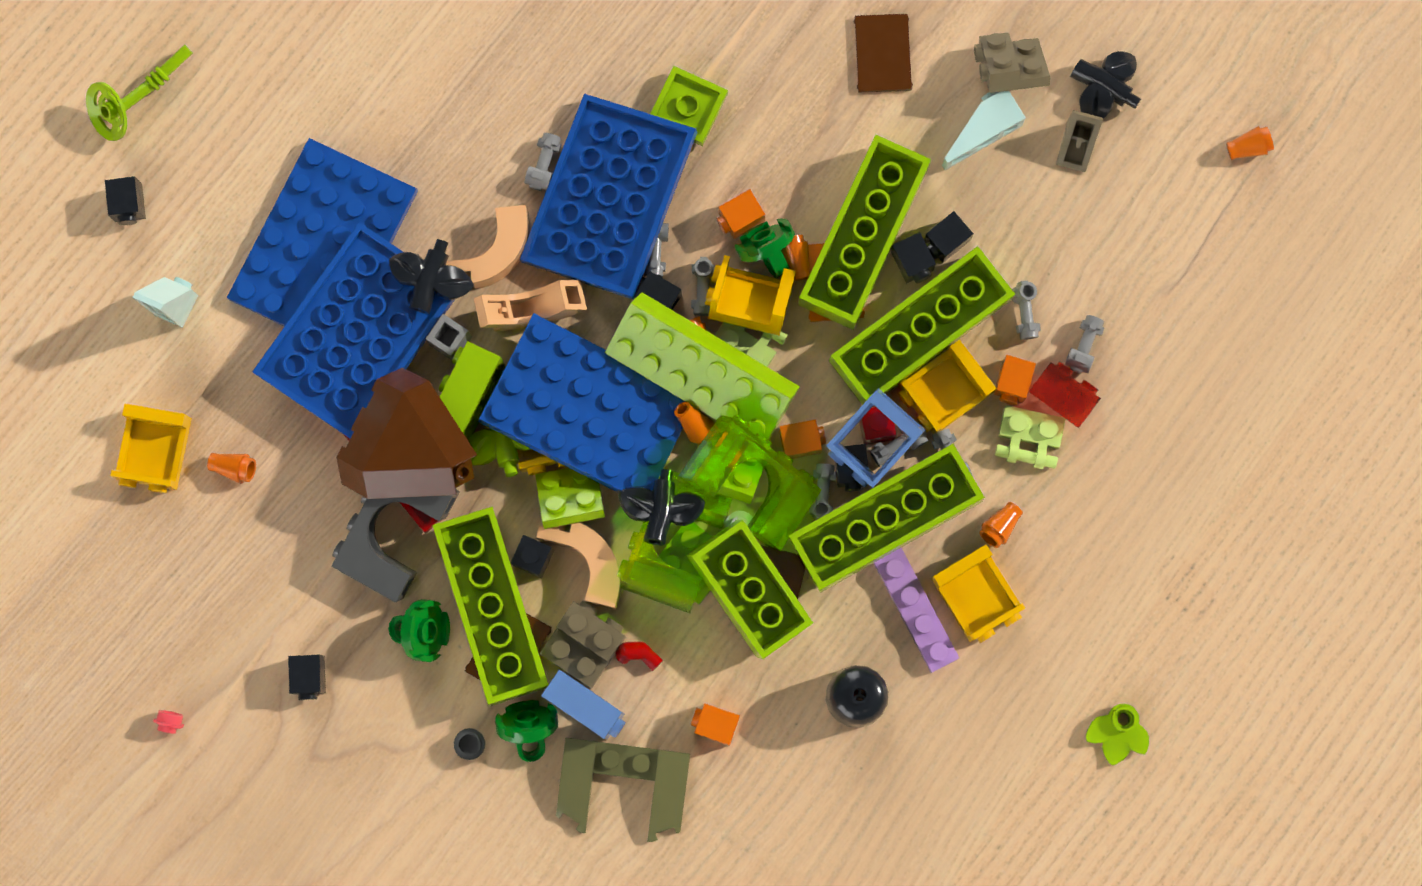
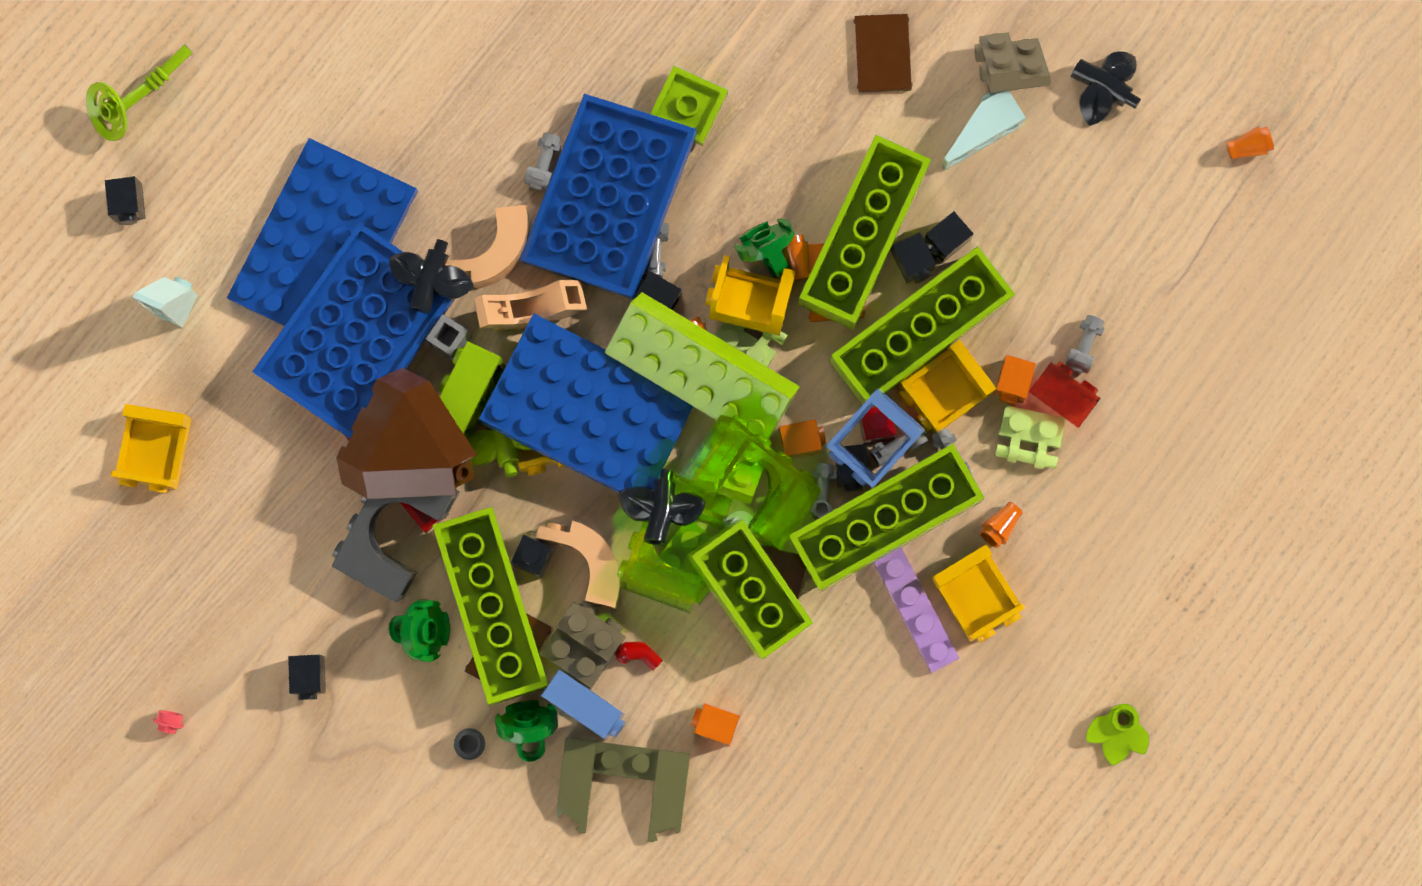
(233, 466): orange cone -> none
(568, 498): lime plate -> none
(693, 422): orange cone -> none
(703, 270): light grey bar -> none
(740, 214): orange brick -> none
(843, 703): black cylinder -> none
(1024, 293): light grey bar -> none
(1079, 140): dark tan slope -> none

